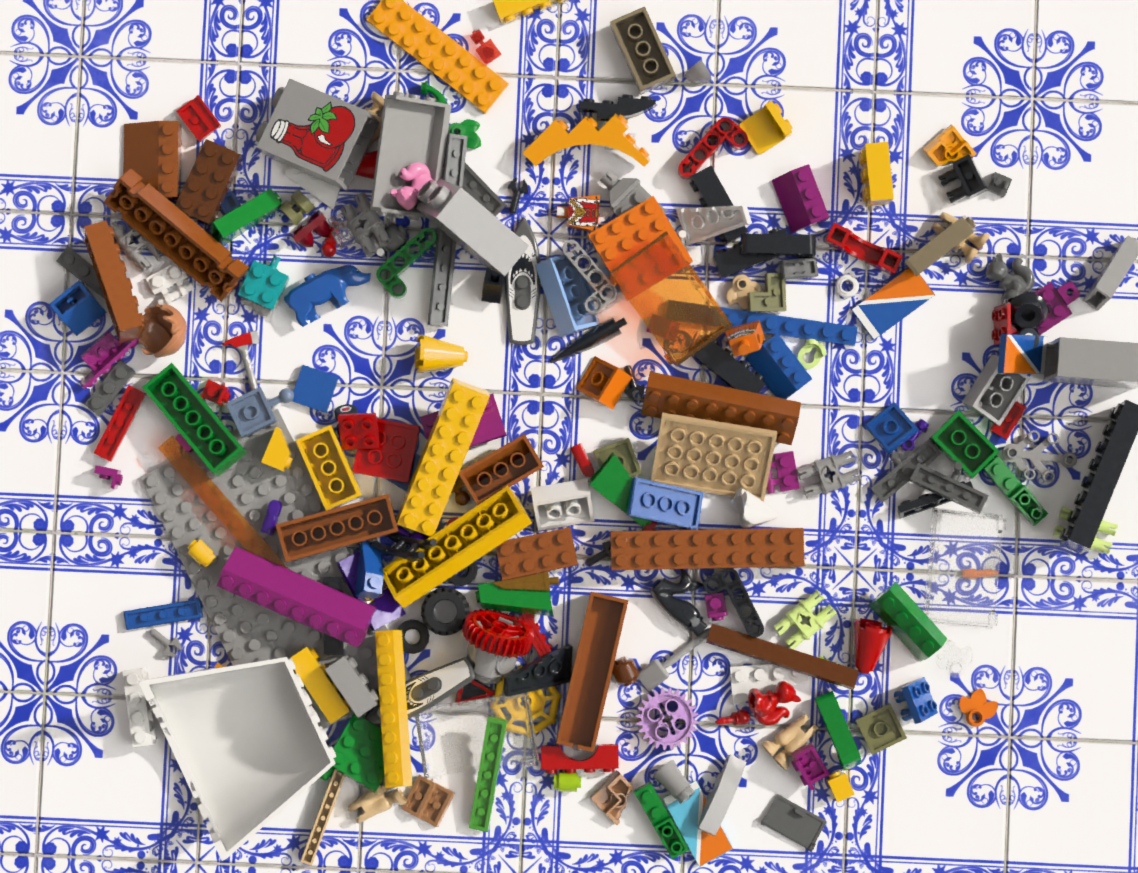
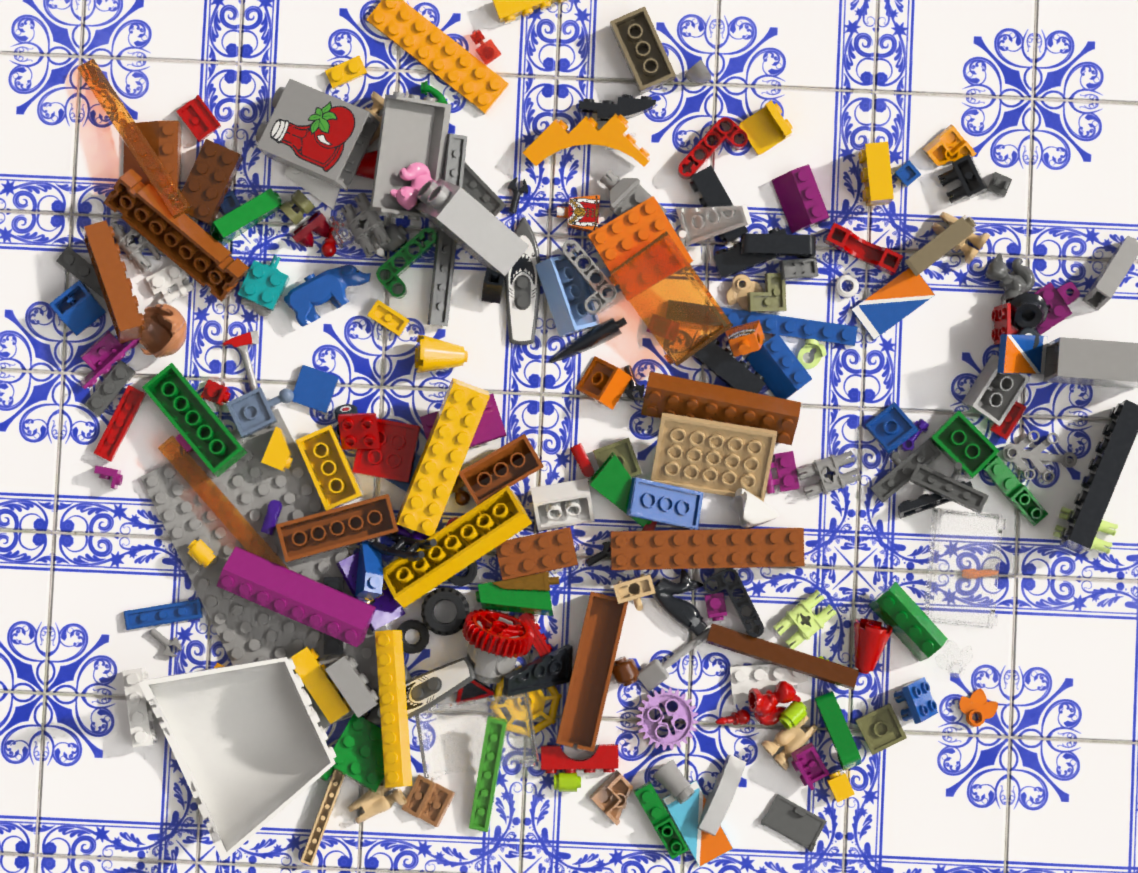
(134, 138): none -> clear orange plate
(346, 72): none -> yellow plate
(388, 318): none -> yellow plate
(467, 128): green plate -> none
(634, 590): none -> tan piece
(793, 715): none -> lime brick
(907, 173): none -> blue plate

